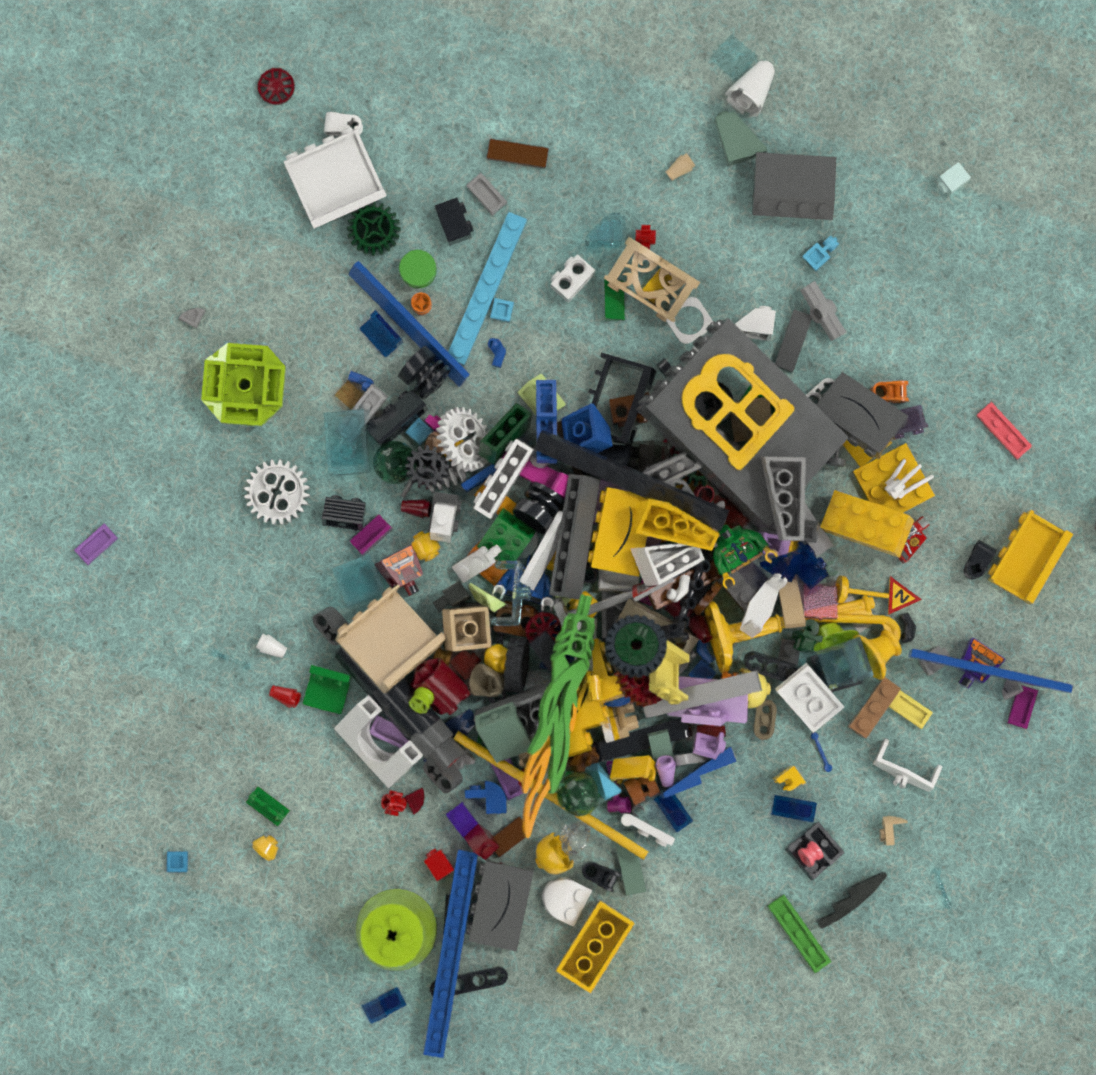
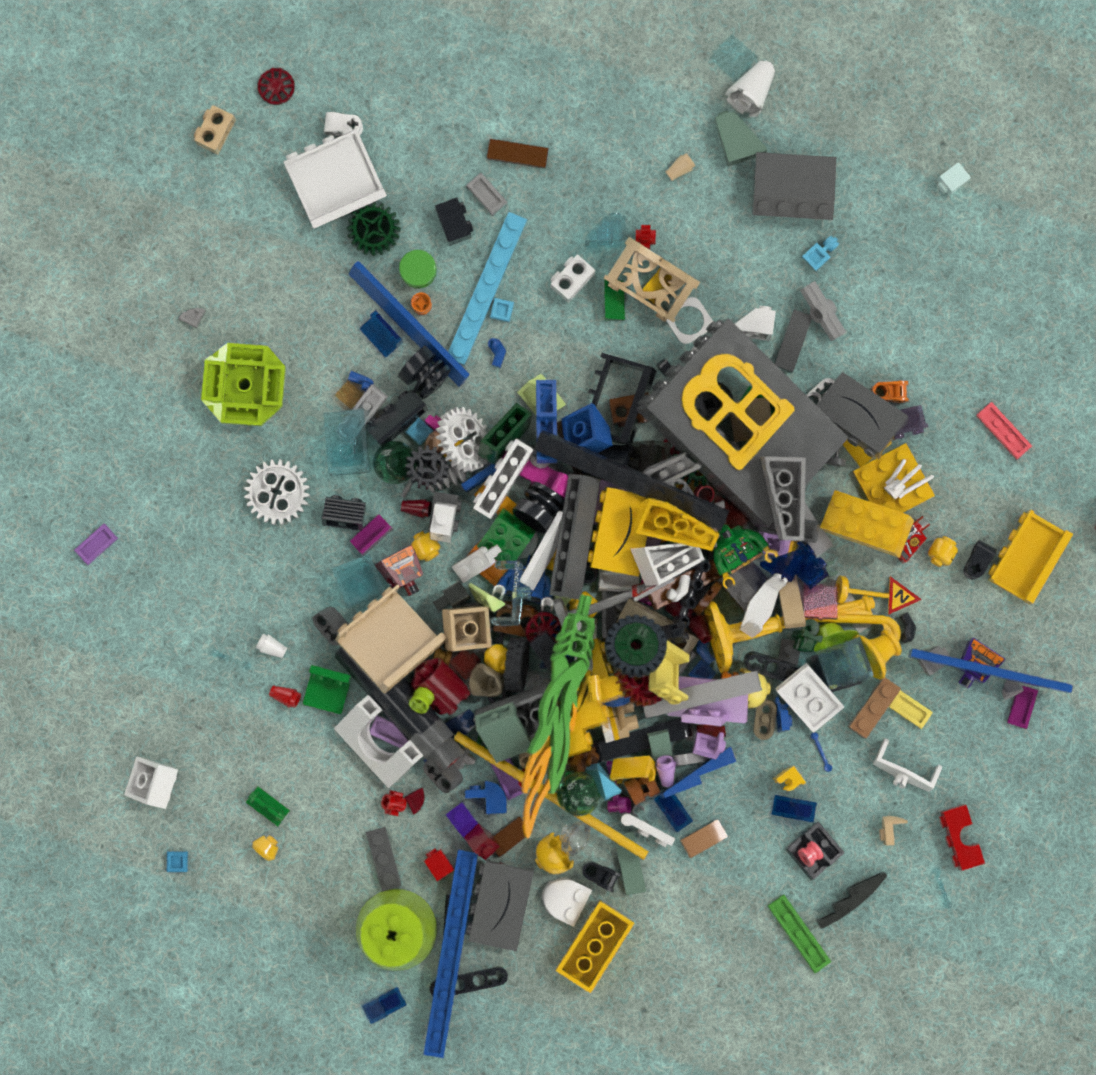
(151, 782): none -> white slope
(219, 131): none -> tan brick
(383, 859): none -> dark grey plate
(703, 838): none -> medium nougat slope
(783, 720): none -> blue plate
(942, 551): none -> yellow head
(954, 821): none -> red arch

